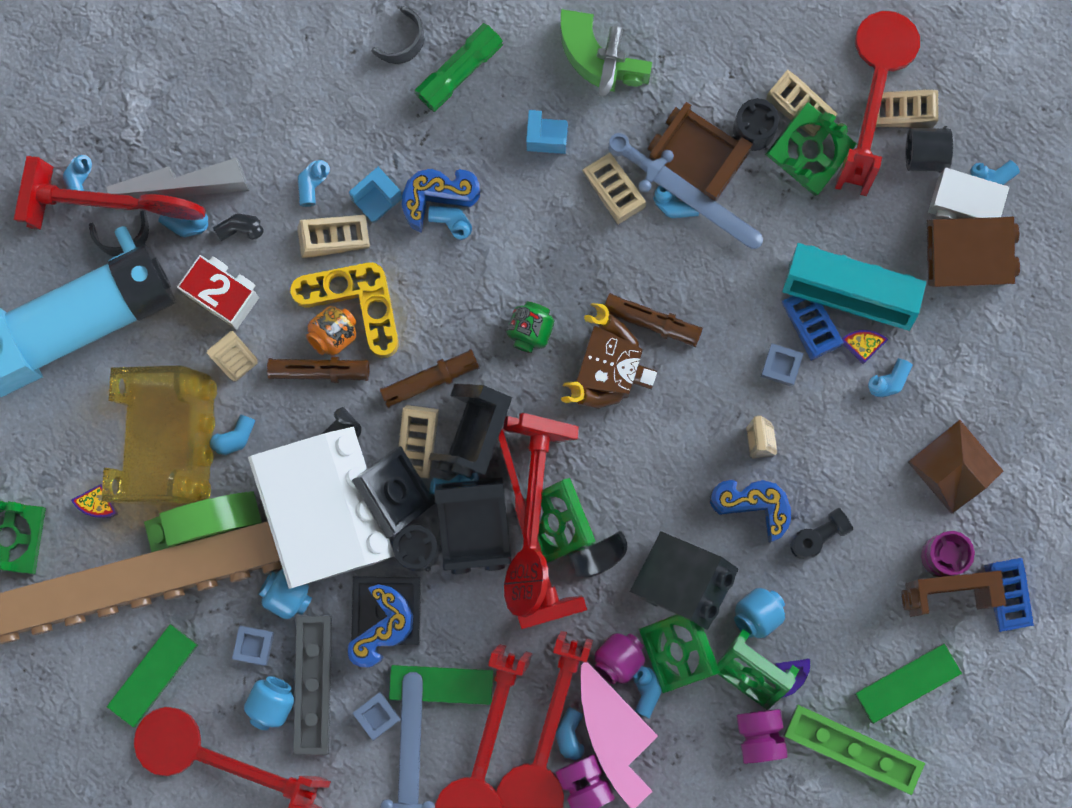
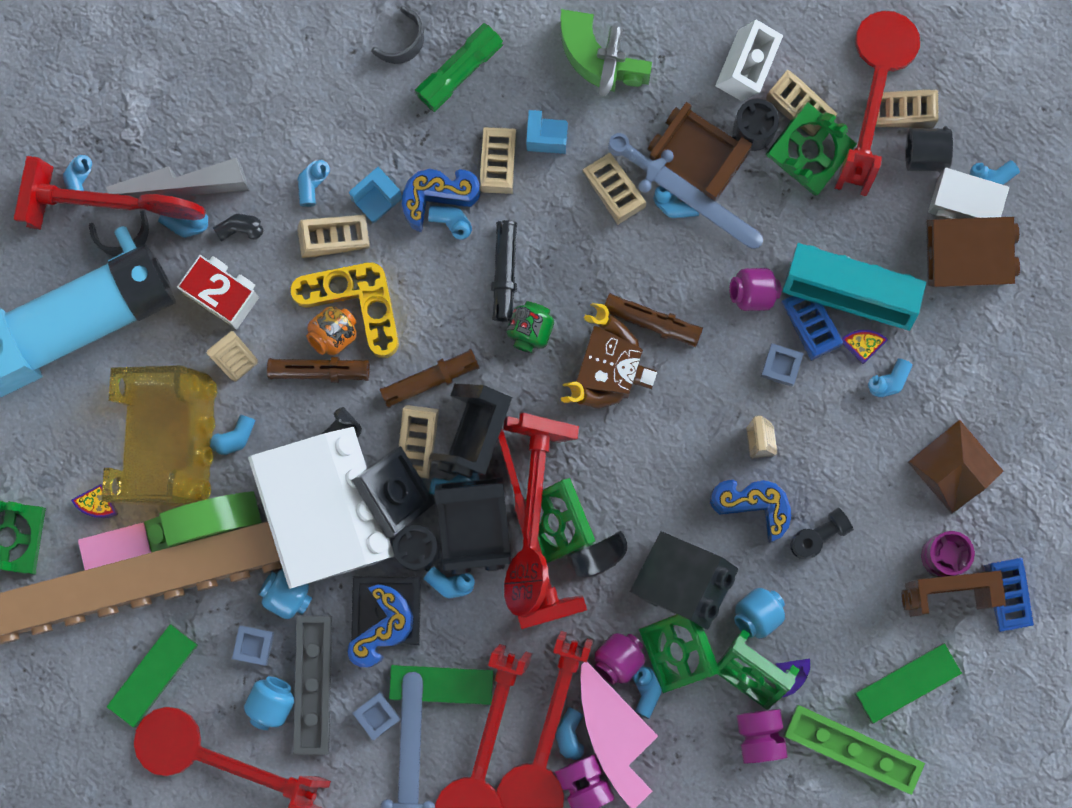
(114, 546): none -> bright pink tile
(450, 586): none -> dark azure arm
(497, 185): none -> tan slope
(504, 280): none -> black pin
(749, 60): none -> white brick
(755, 289): none -> magenta head

